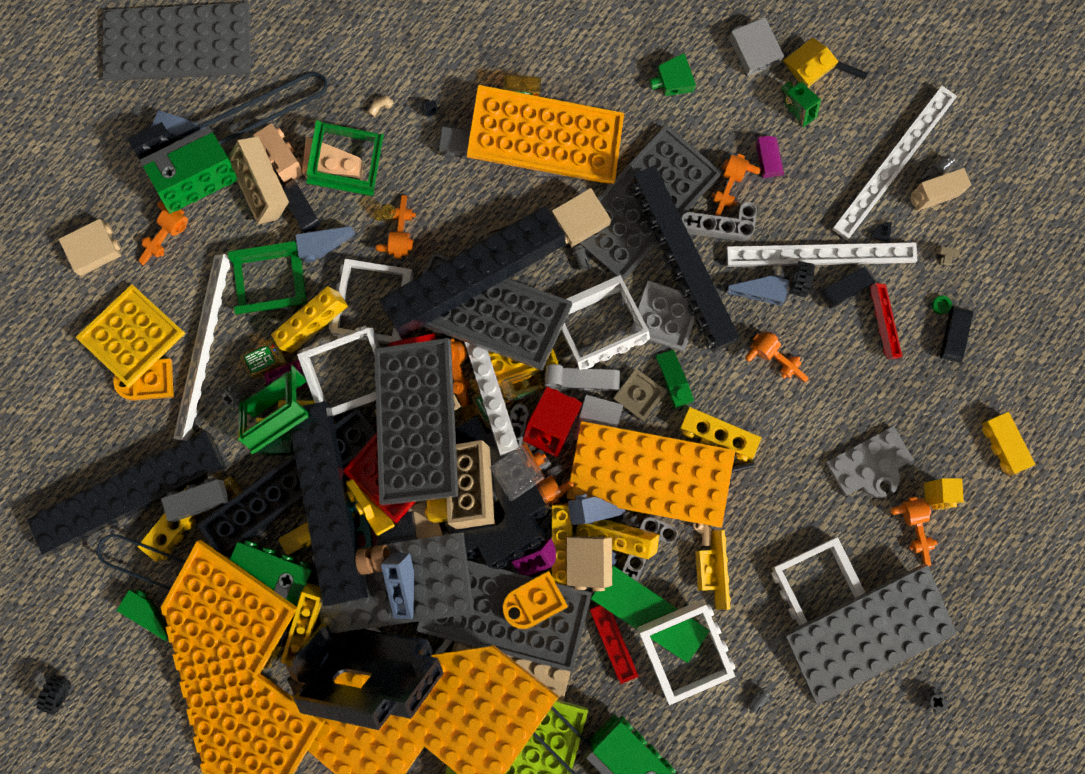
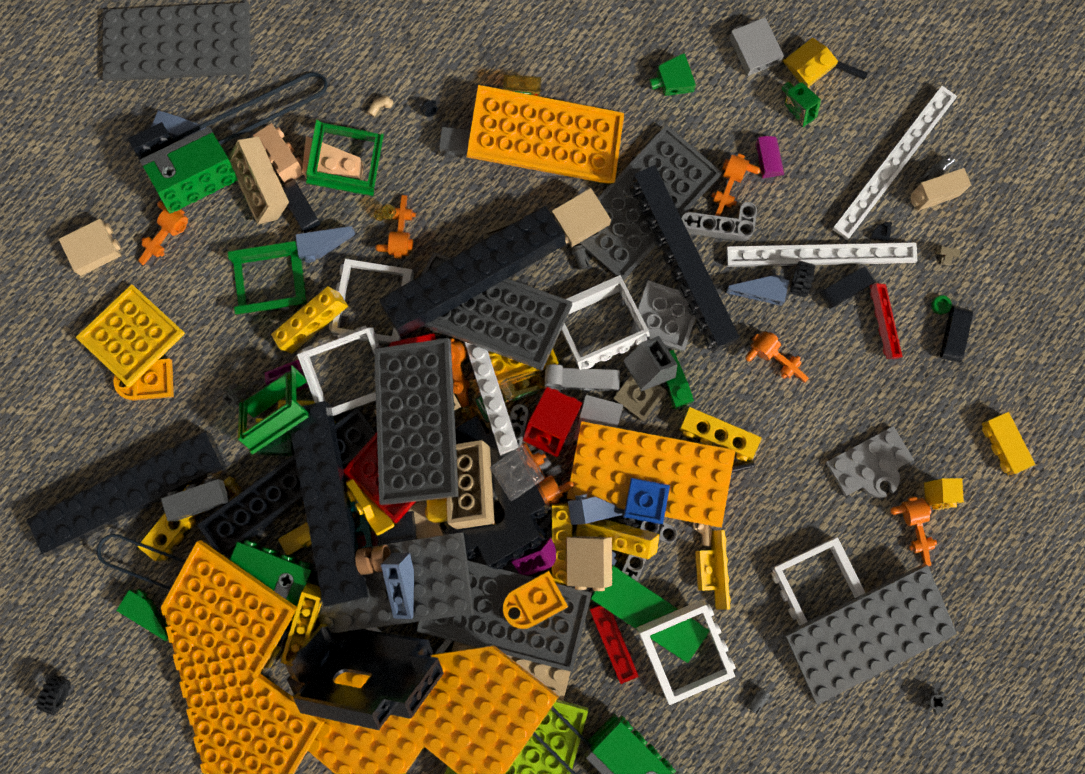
(201, 348): white plate -> none
(262, 359): brick -> none
(646, 501): none -> blue tile
(651, 364): none -> dark grey slope

